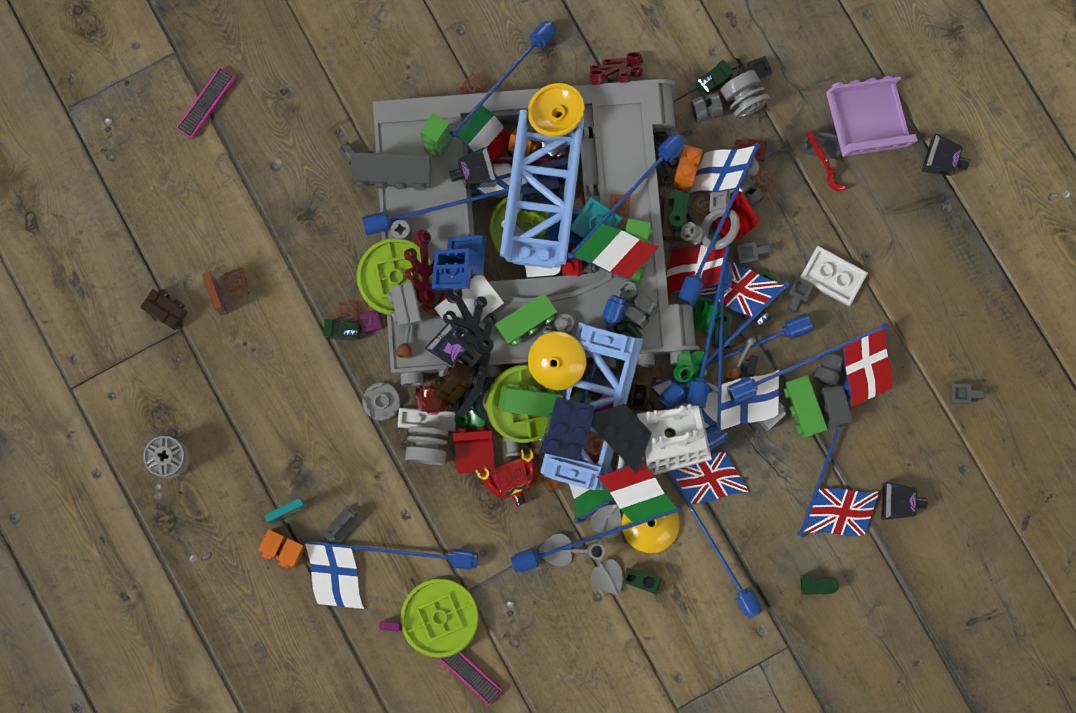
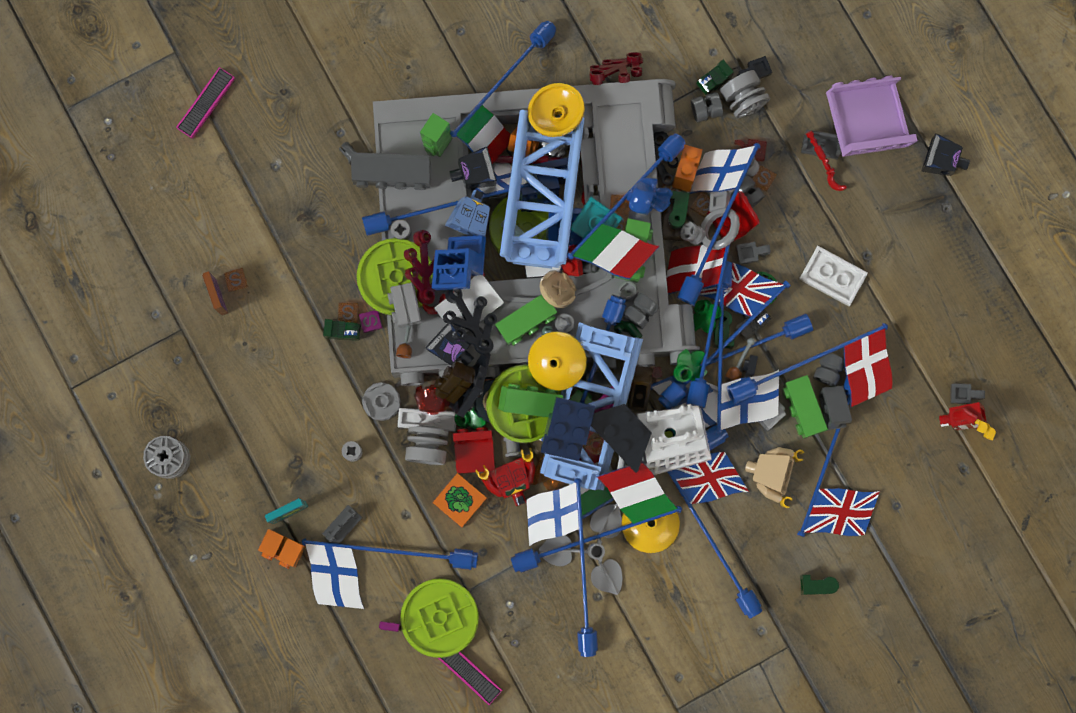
(164, 309): dark brown brick -> none
(354, 453): none -> light grey wheel
(459, 500): none -> orange tile
(470, 215): none -> medium blue torso
(473, 85): clear orange tile -> none
(553, 516): none -> flag
(557, 289): none -> tan tile
(642, 580): dark green leg -> none
(647, 196): none -> blue head
(774, 472): none -> tan torso
(799, 291): dark grey plate -> none
(900, 501): black torso -> none
(968, 417): none -> red torso

